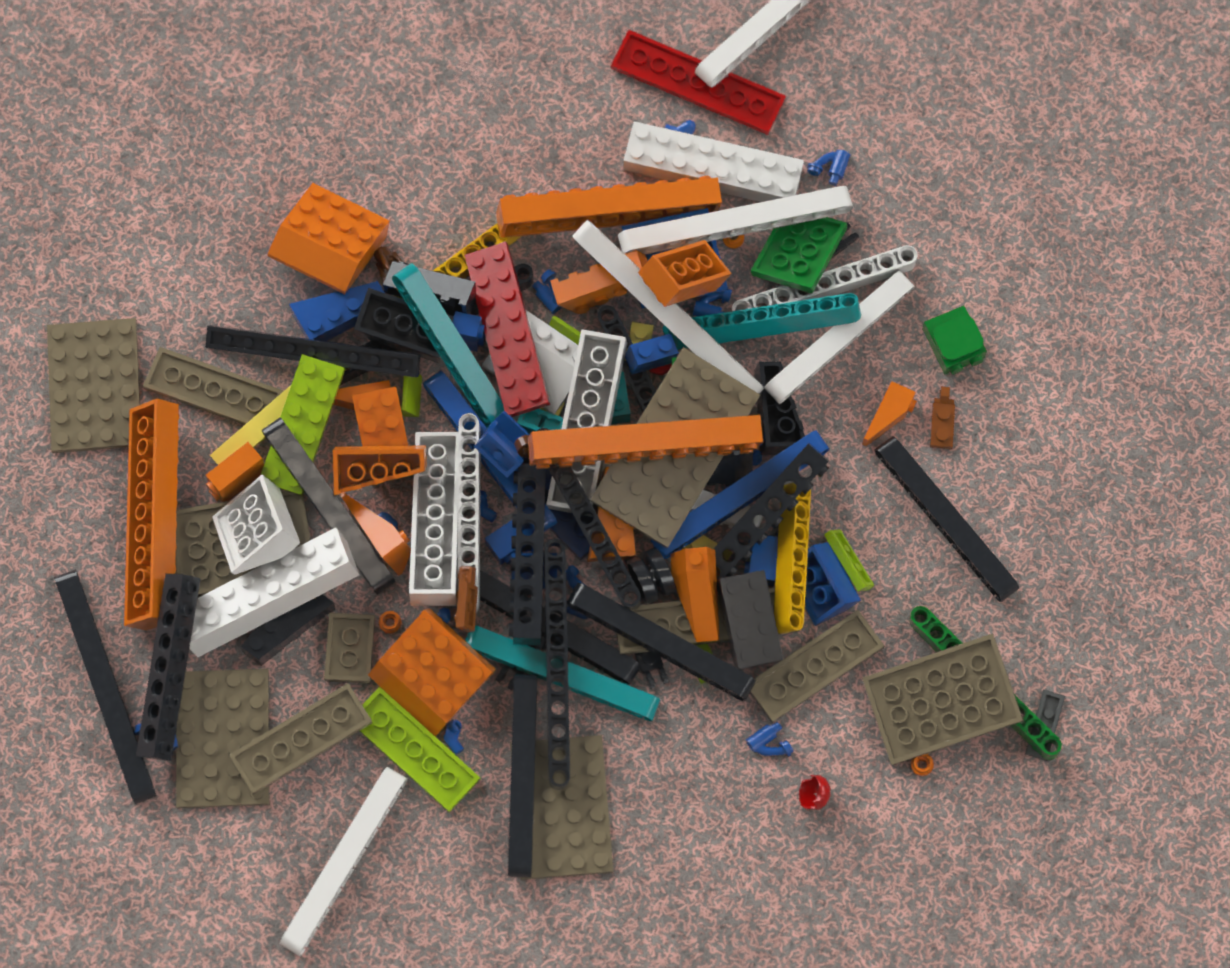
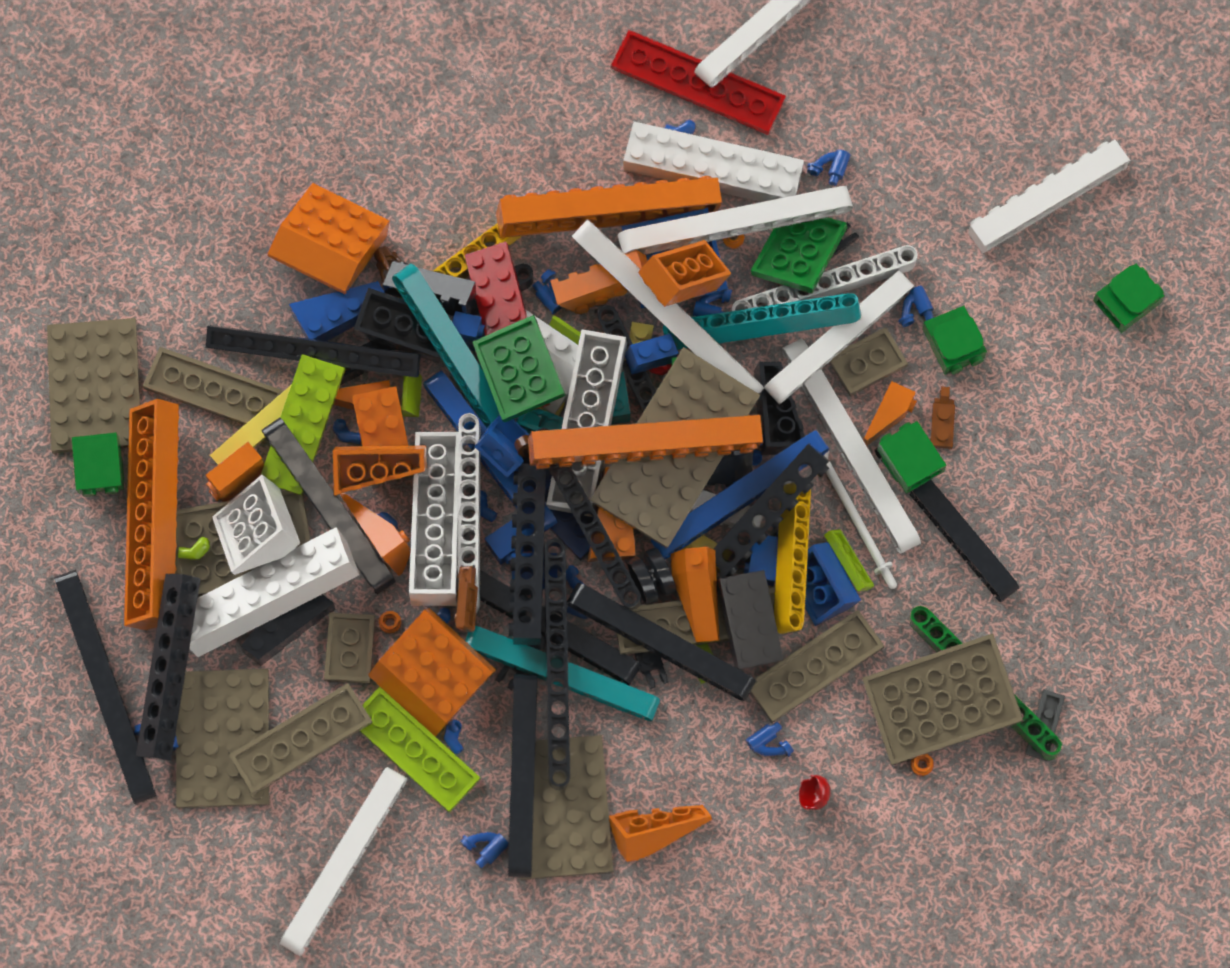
(98, 464): none -> green brick
(197, 551): none -> lime arm
(344, 434): none -> blue arm
(492, 851): none -> blue plant
(519, 368): none -> green plate
(647, 833): none -> orange wedge
(856, 455): none -> white beam
(868, 361): none -> dark tan plate
(882, 567): none -> white bar
(910, 456): none -> green brick
(922, 303): none -> blue plant
(1048, 196): none -> white brick
(1129, 297): none -> green brick

